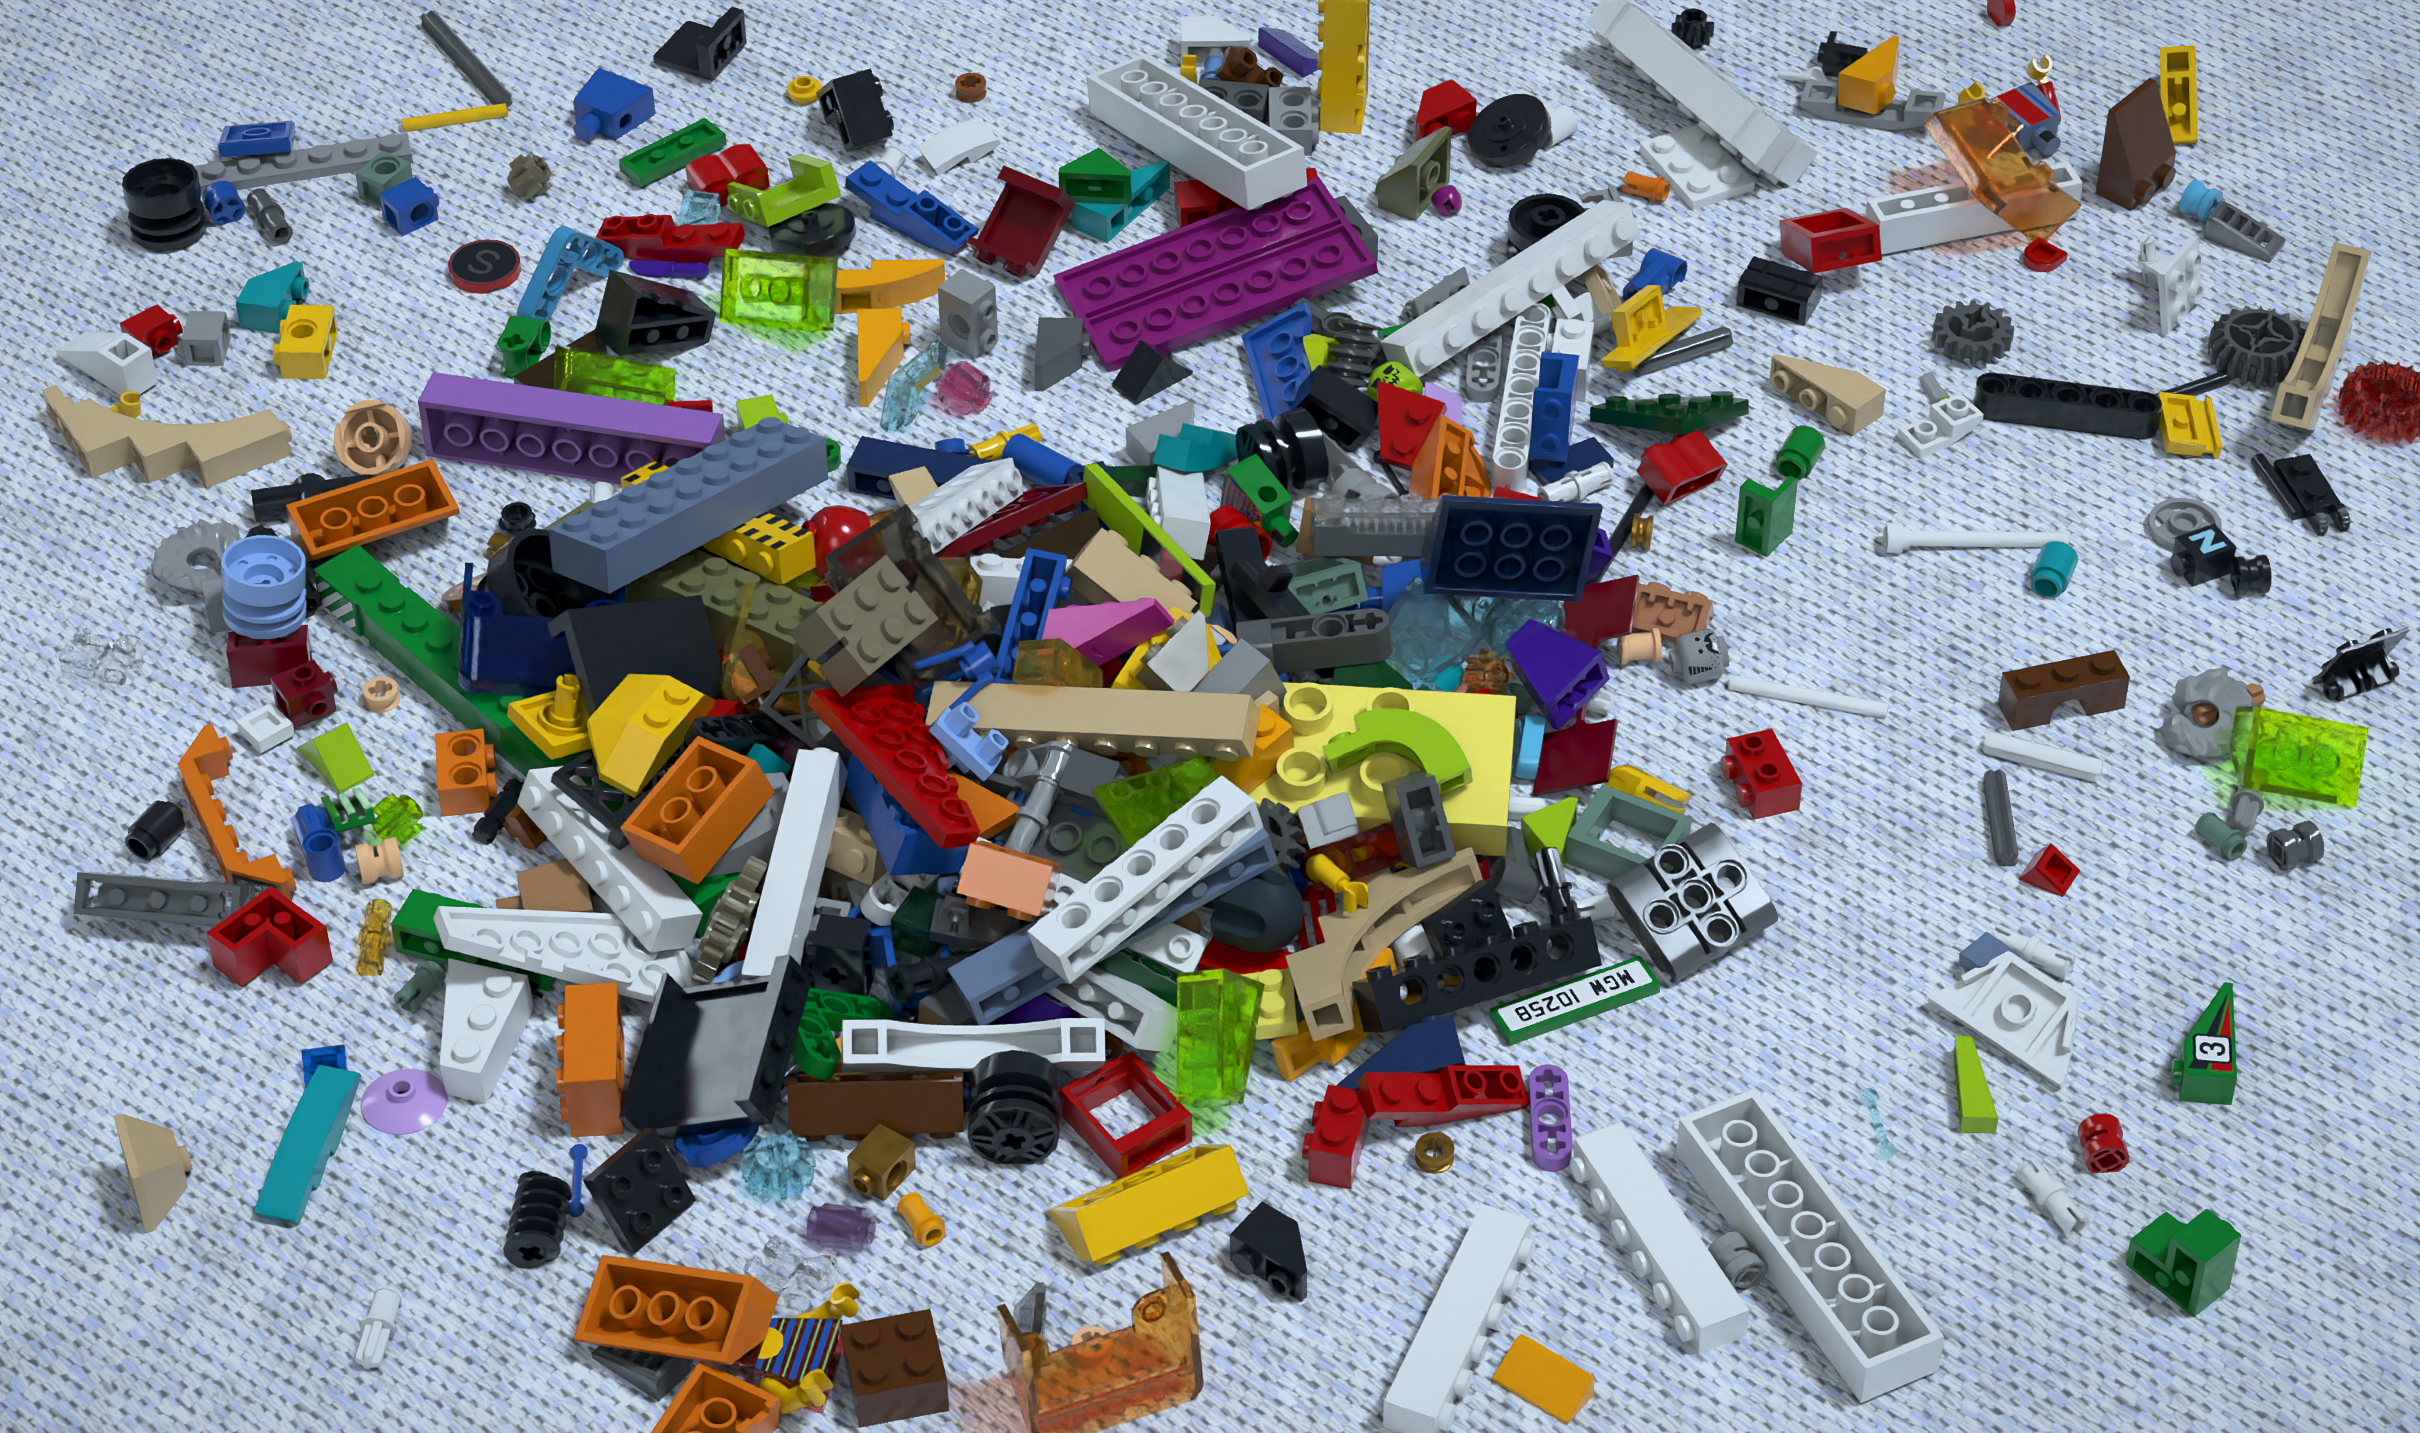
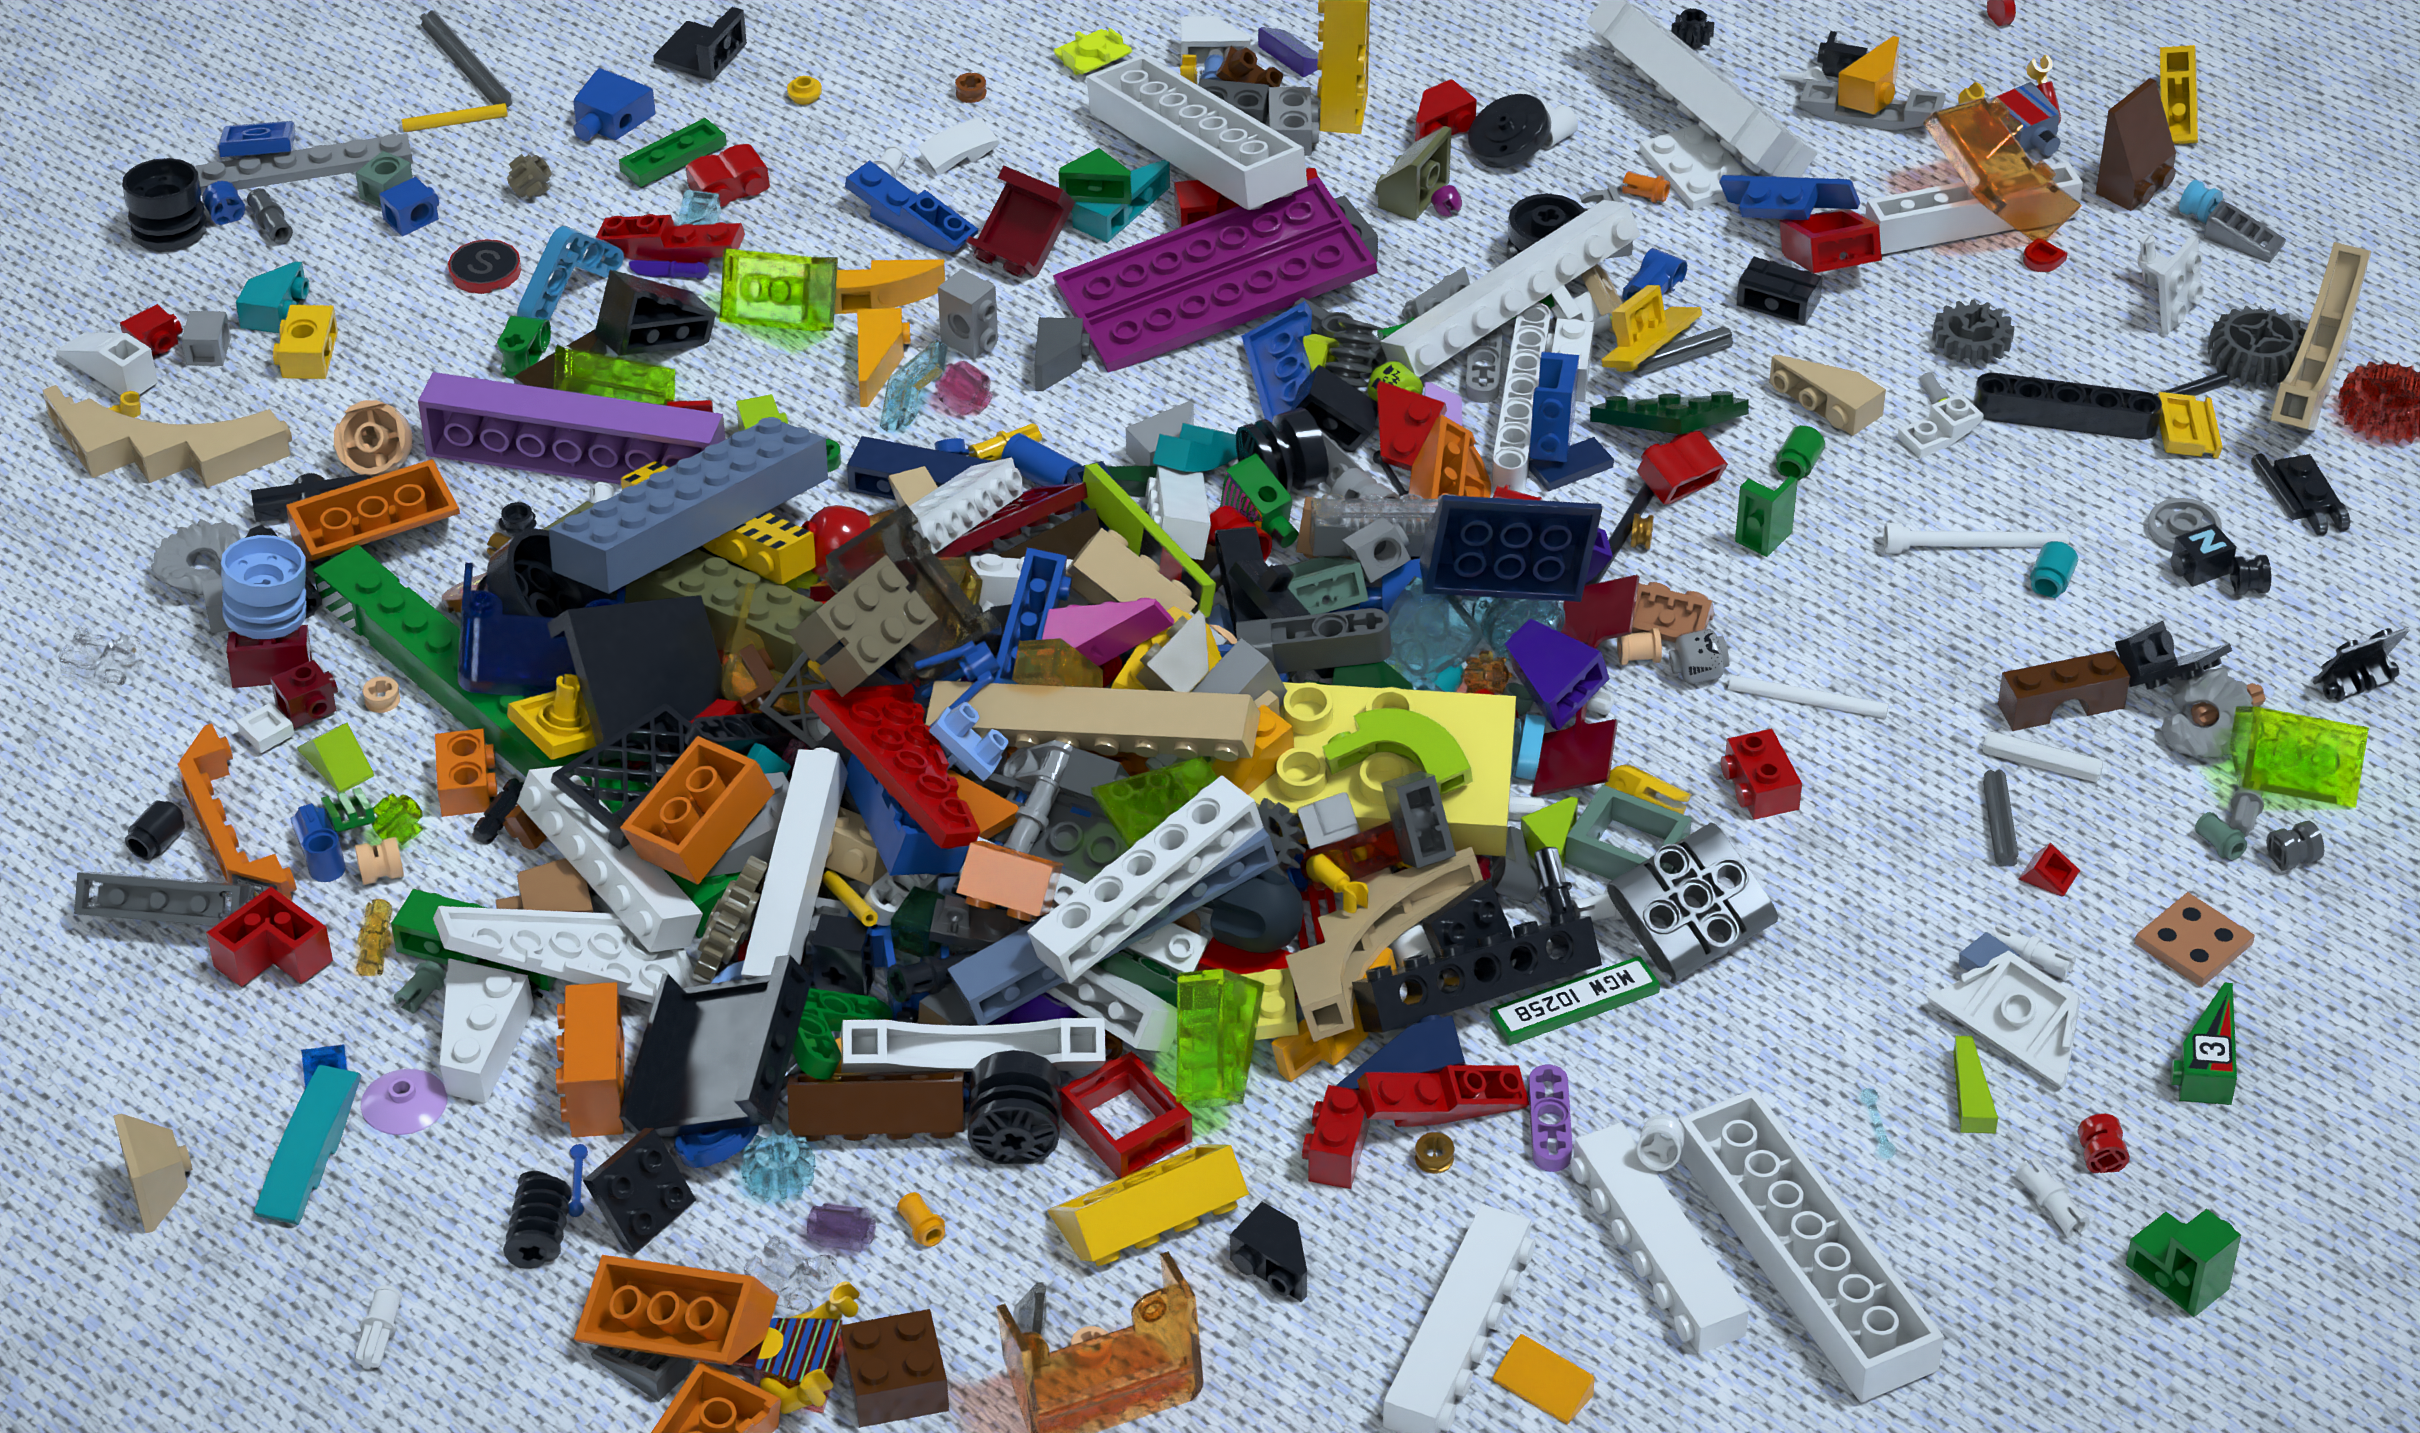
(642, 728): yellow wedge -> none
(811, 186): lime panel -> none
(814, 231): black wheel -> none
(850, 898): none -> yellow piece
(856, 109): black brick -> none
(881, 1162): pearl gold brick -> none
(1092, 50): none -> neon yellow piece
(1148, 373): black slope -> none
(1363, 542): none -> light grey brick
(1578, 484): white pin -> none
(1656, 1150): none -> white wheel
(1737, 1262): light grey wheel -> none
(1787, 196): none -> blue bracket
(2152, 661): none -> black bracket
(2194, 939): none -> nougat tile

